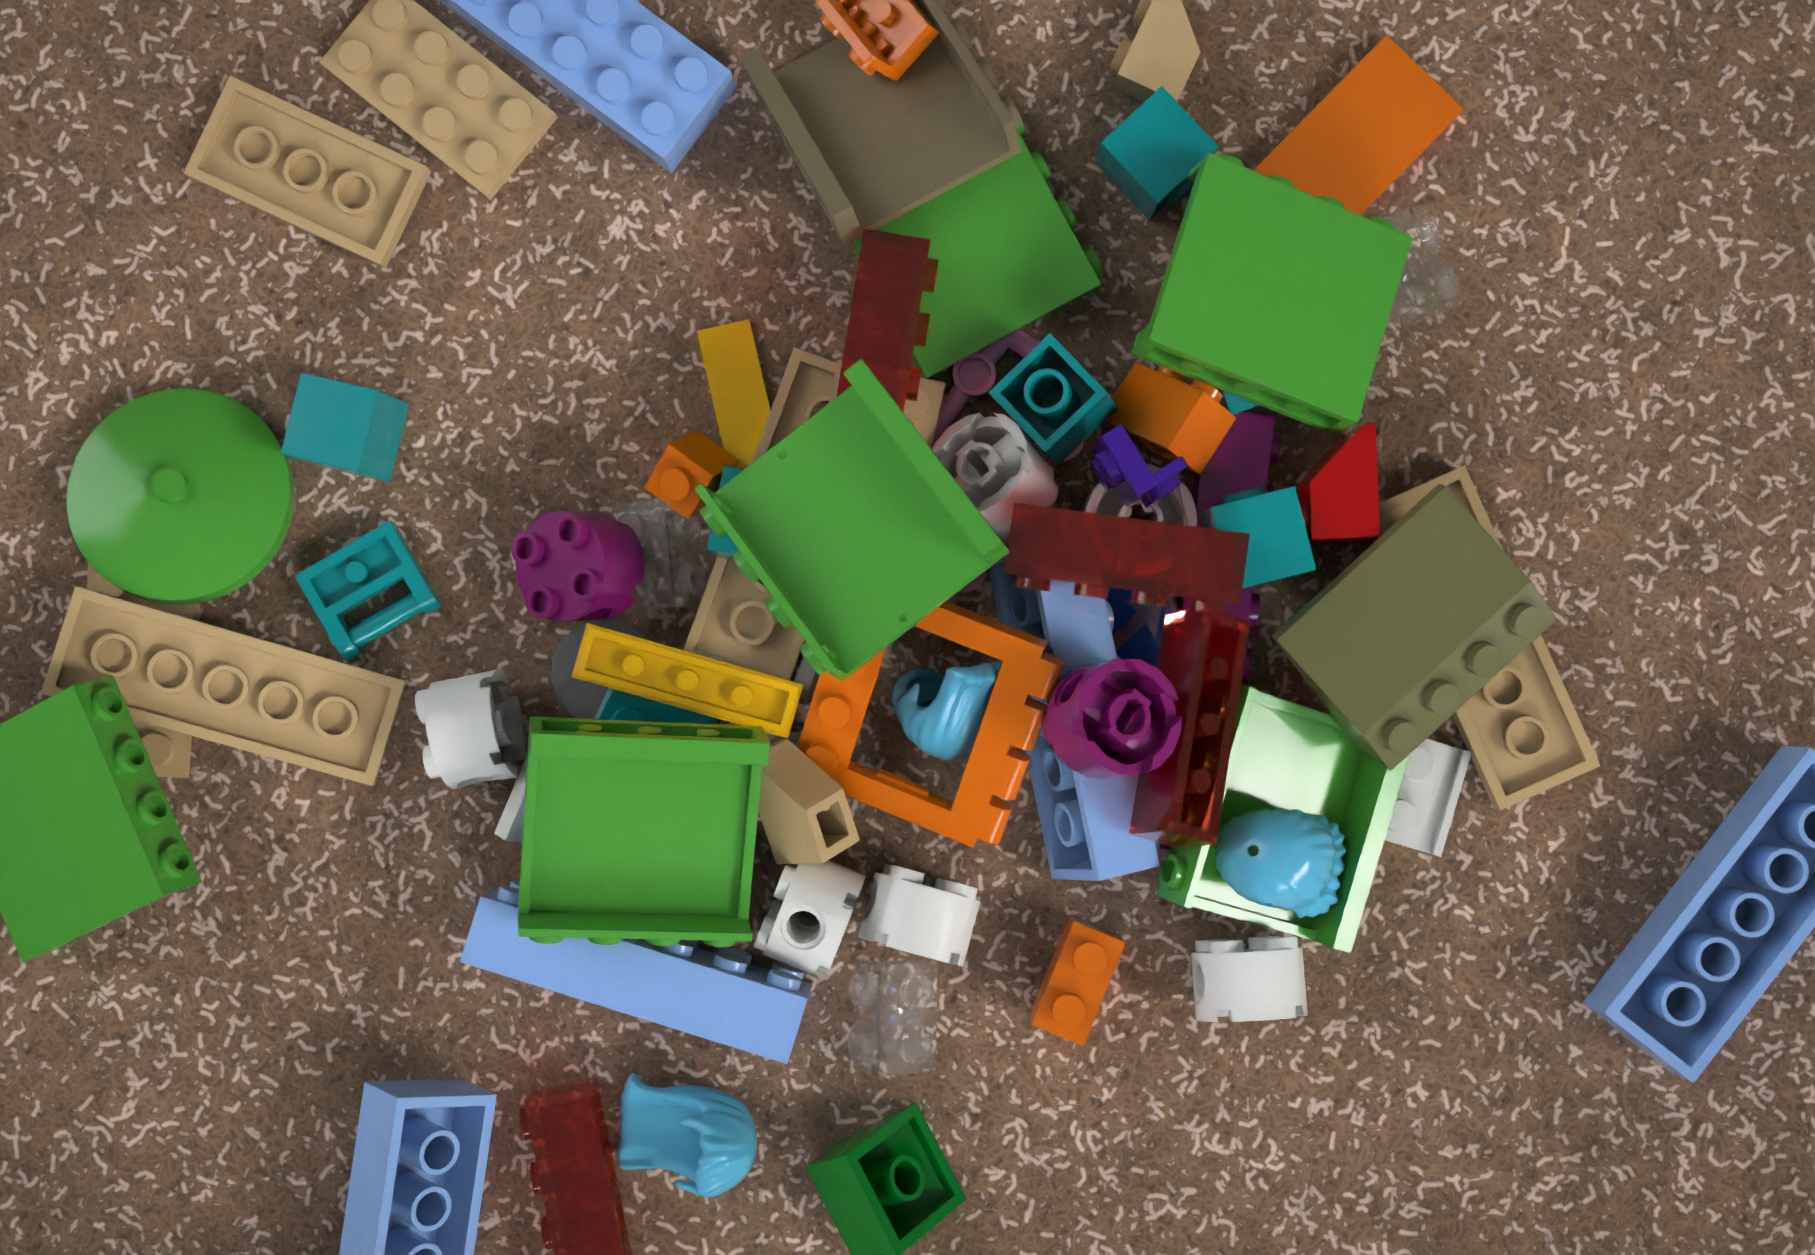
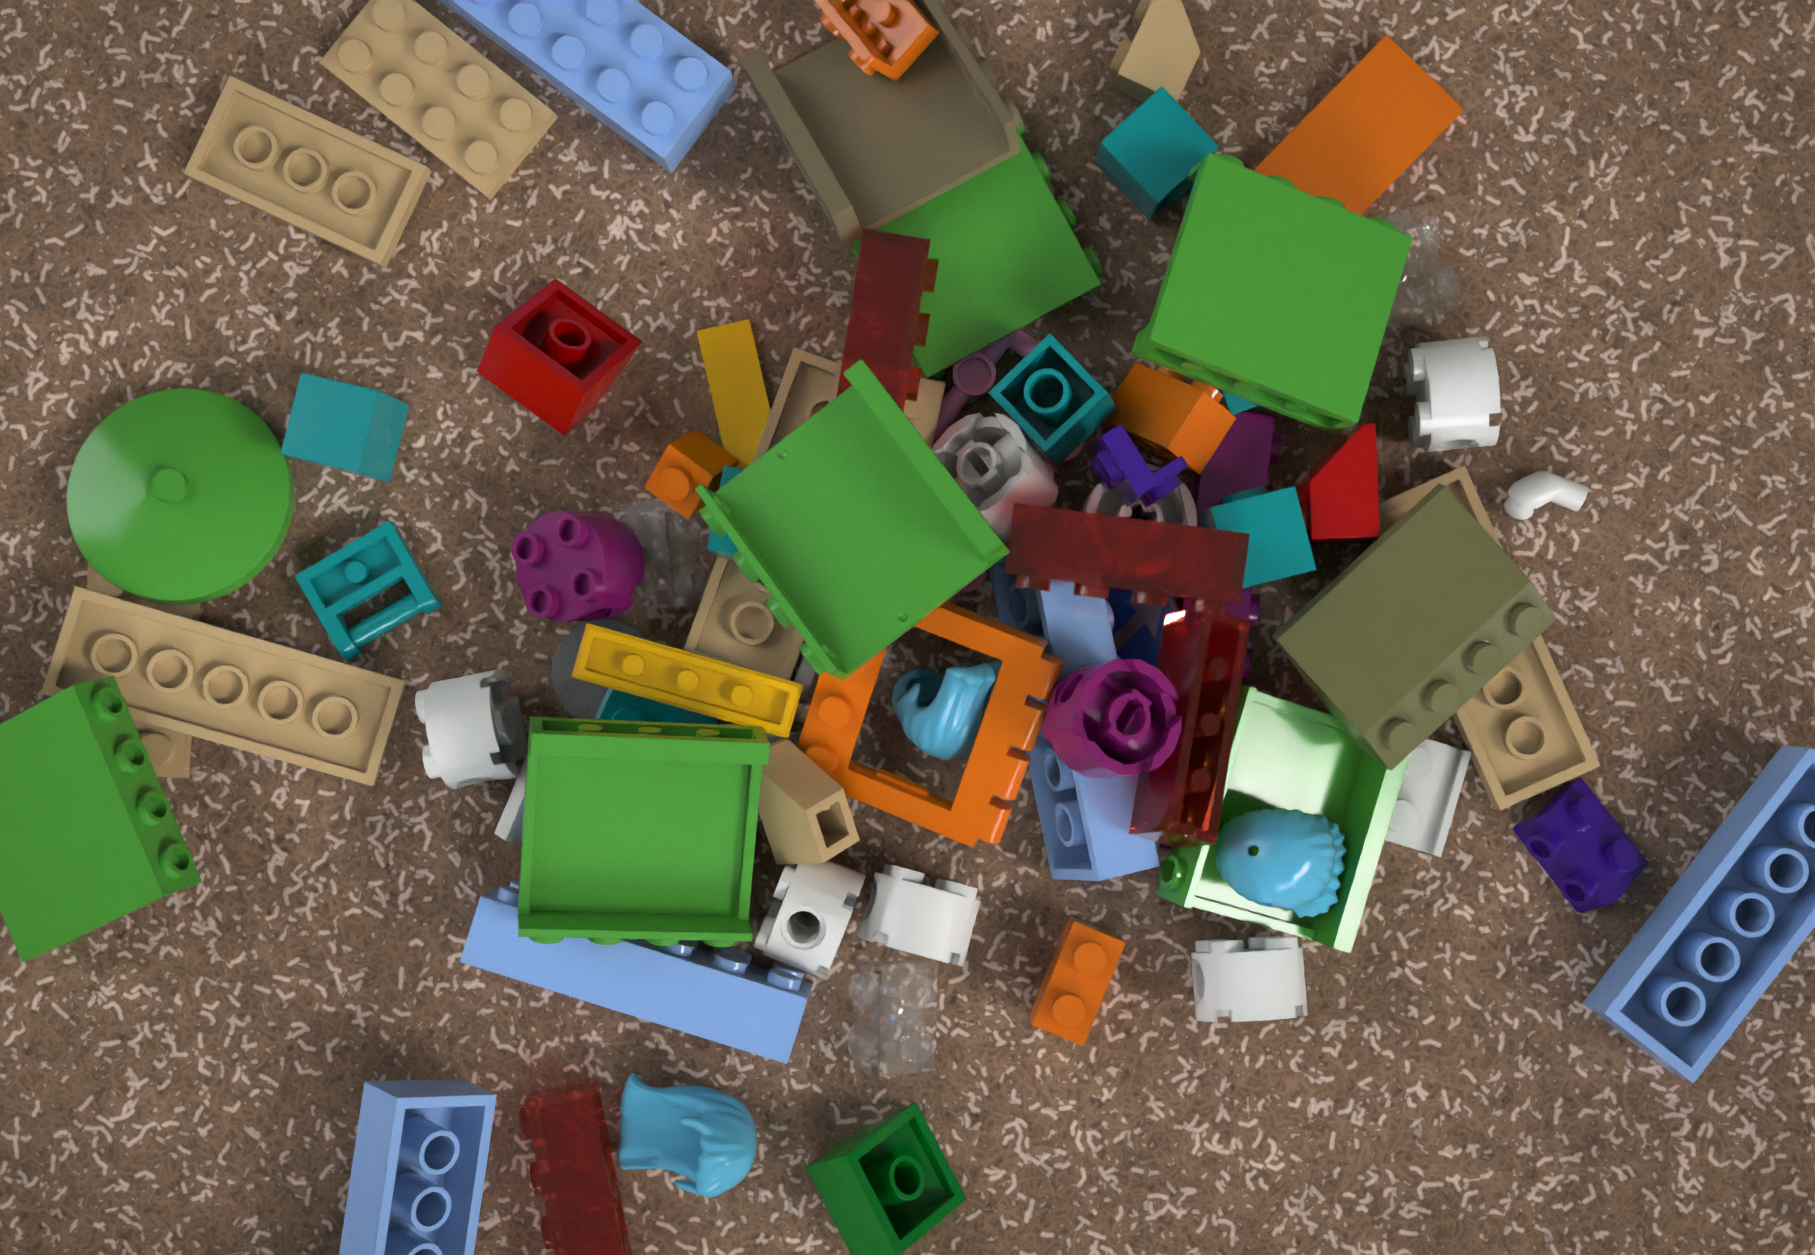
(557, 355): none -> red slope
(1453, 393): none -> white brick
(1540, 489): none -> white arm
(1582, 848): none -> dark purple bracket

